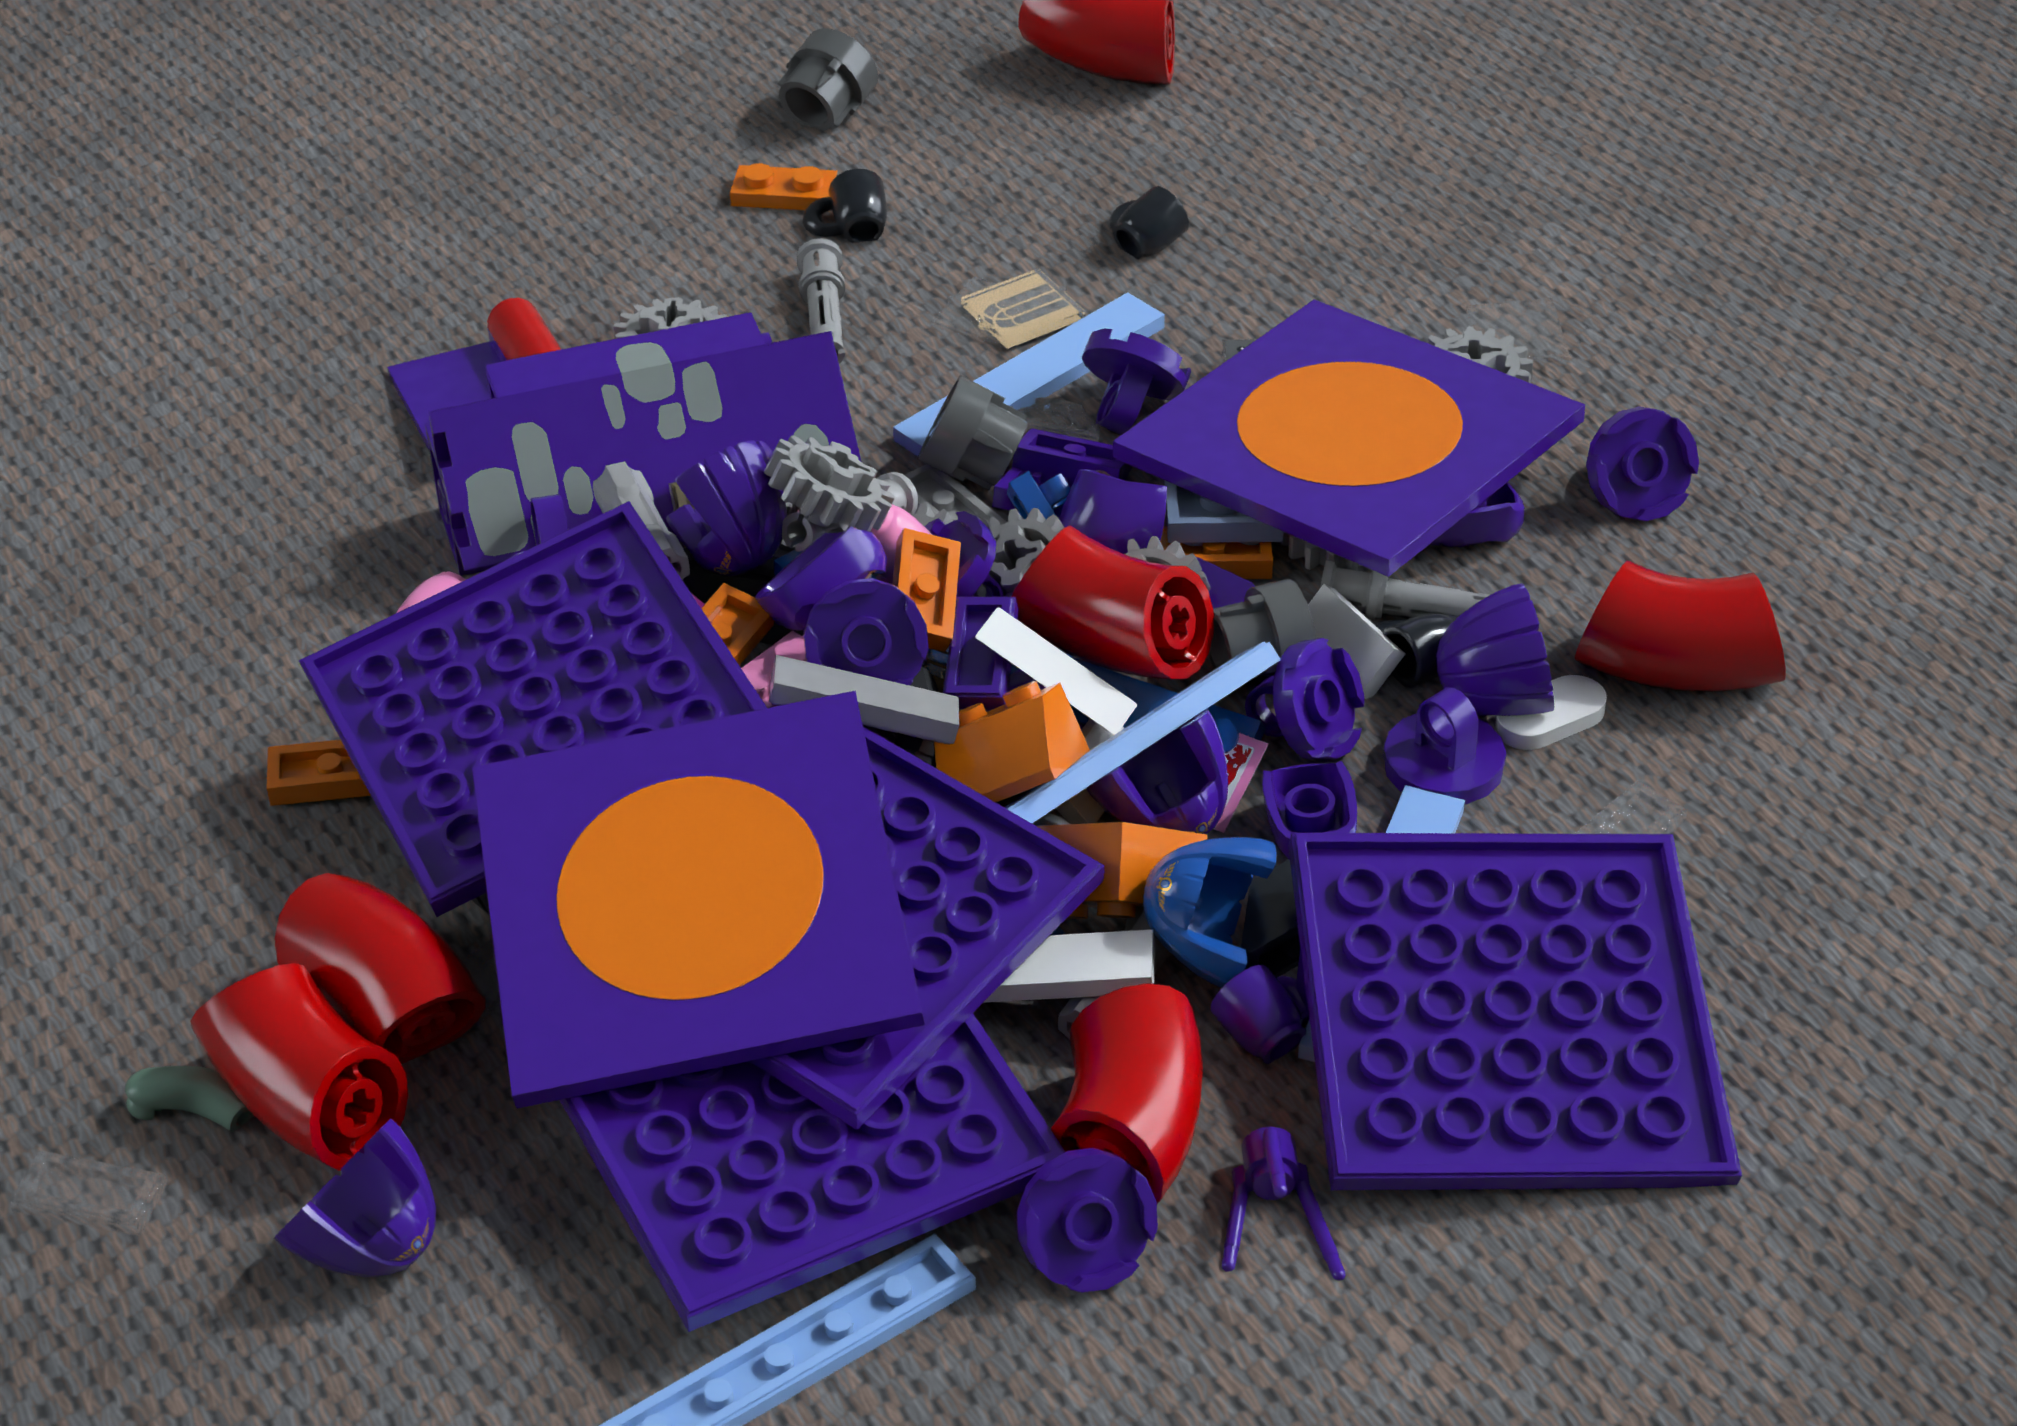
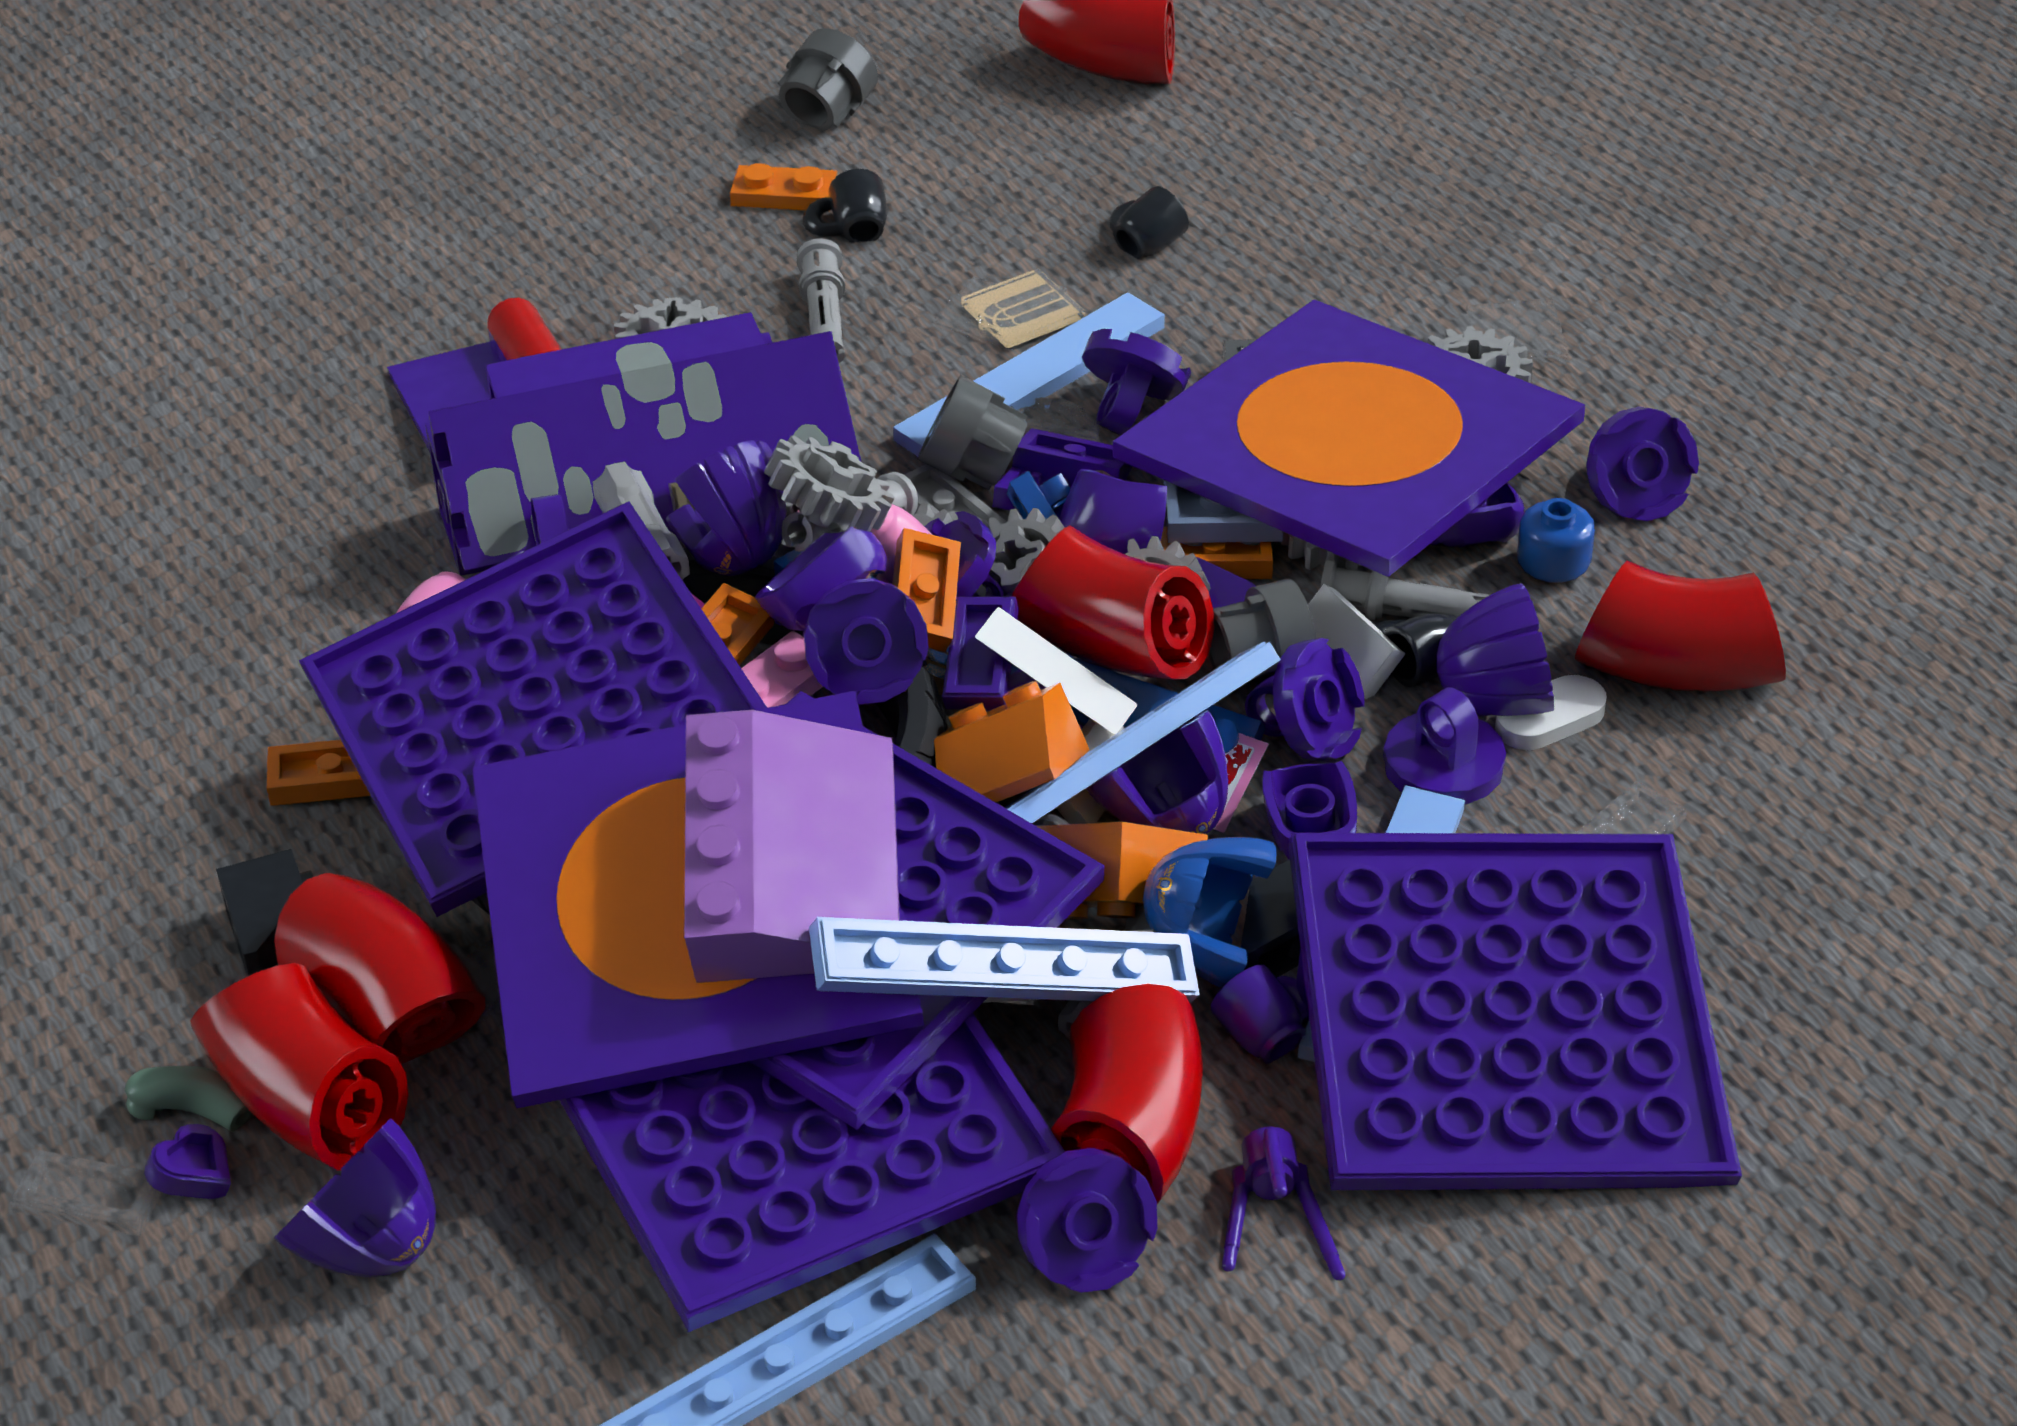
(190, 1164): none -> dark purple tile
(254, 899): none -> black slope
(778, 832): none -> medium lavender slope
(880, 701): light grey tile -> none
(994, 959): none -> tile
(1555, 540): none -> blue head

